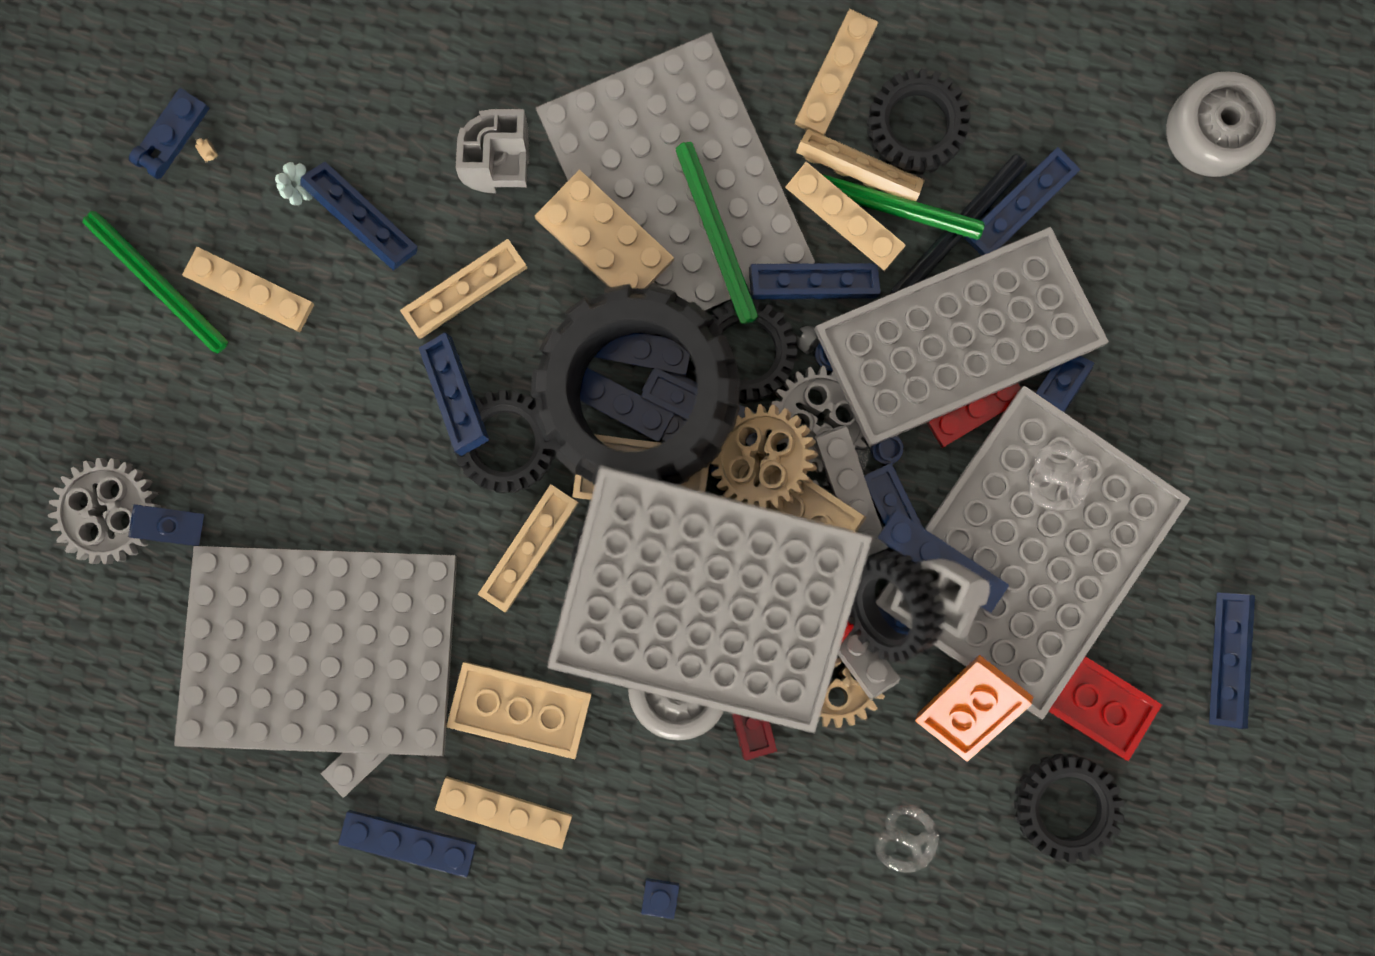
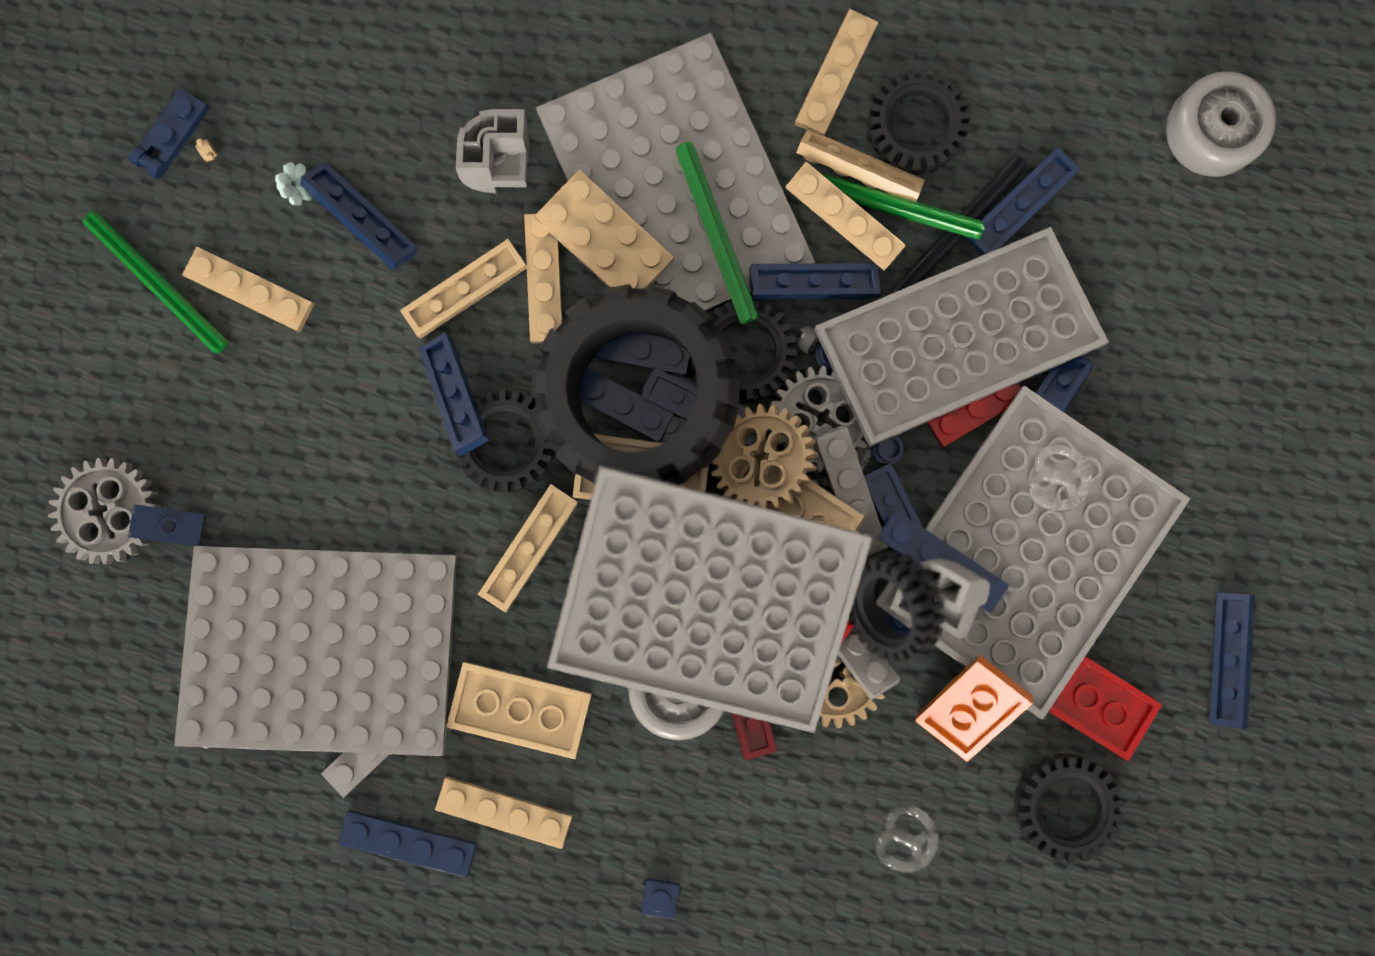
(542, 279): none -> tan plate

